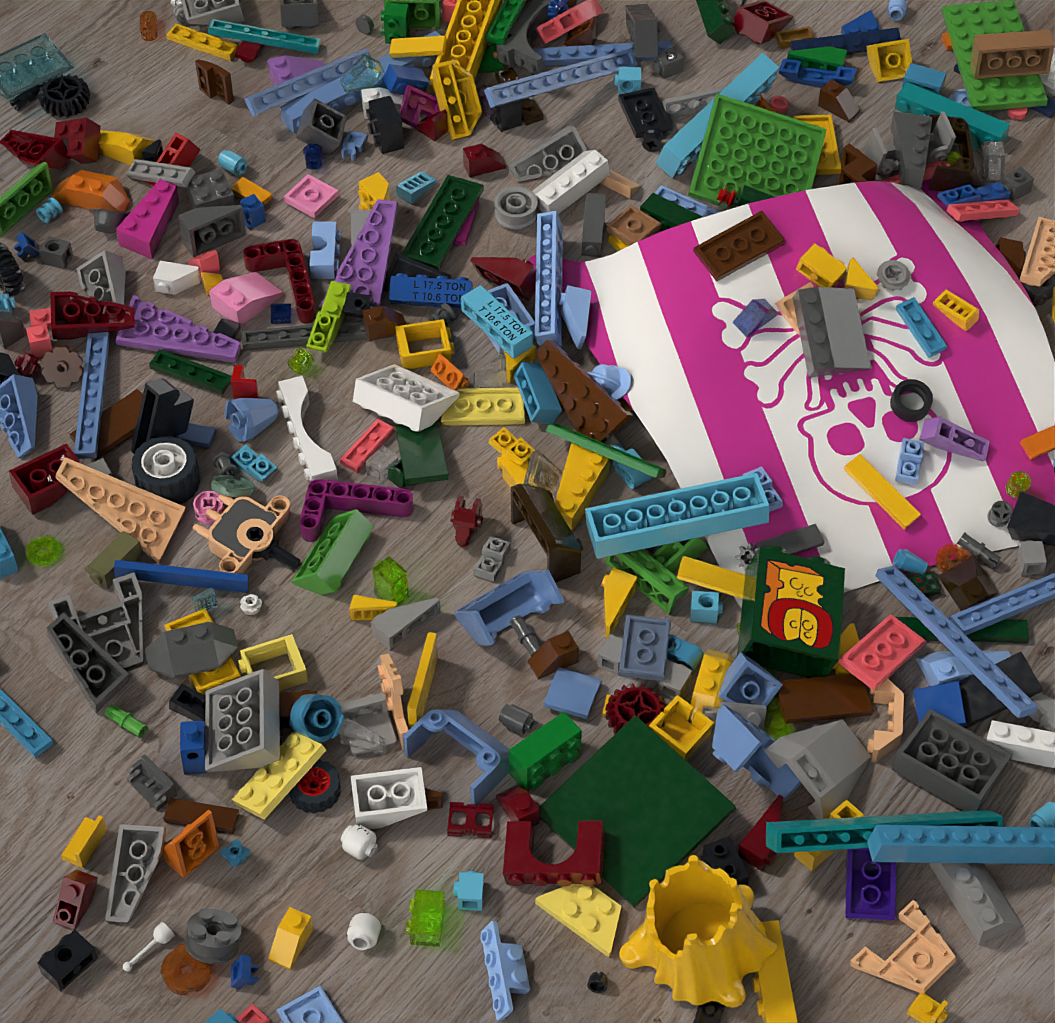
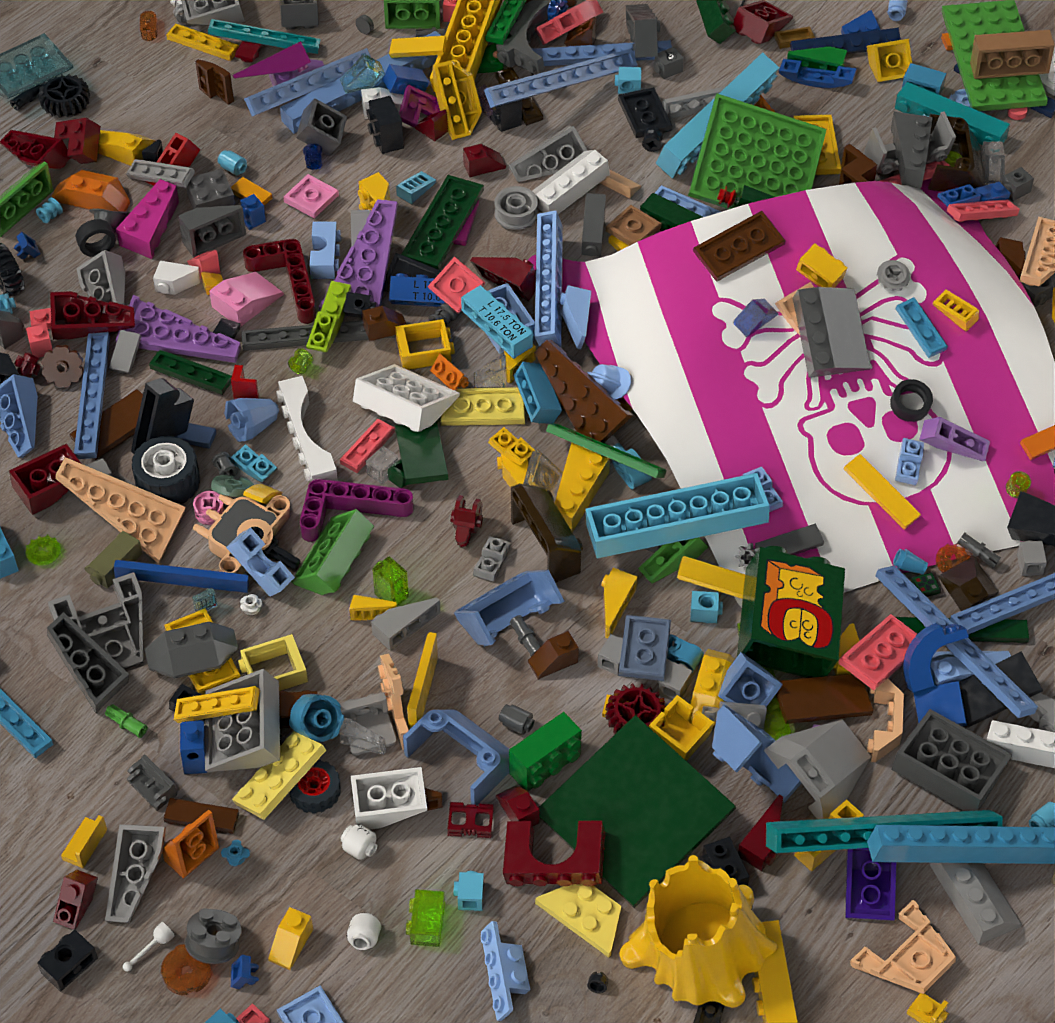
(56, 252): dark grey brick -> none
(91, 228): none -> black tyre
(125, 352): none -> light grey tile
(217, 704): none -> yellow tile
(261, 493): none -> yellow slope
(268, 574): none -> light blue arch
(281, 313): clear blue tile -> none
(283, 61): none -> magenta wedge
(353, 143): medium blue plate -> none
(395, 21): green brick -> none
(454, 282): none -> coral tile
(572, 693): medium blue slope -> none
(656, 574): bright green fence -> none
(779, 104): coral tile -> none
(838, 101): reddish brown slope -> none
(859, 281): yellow slope -> none
(921, 650): none -> blue arch
(1004, 510): dark grey wheel -> none

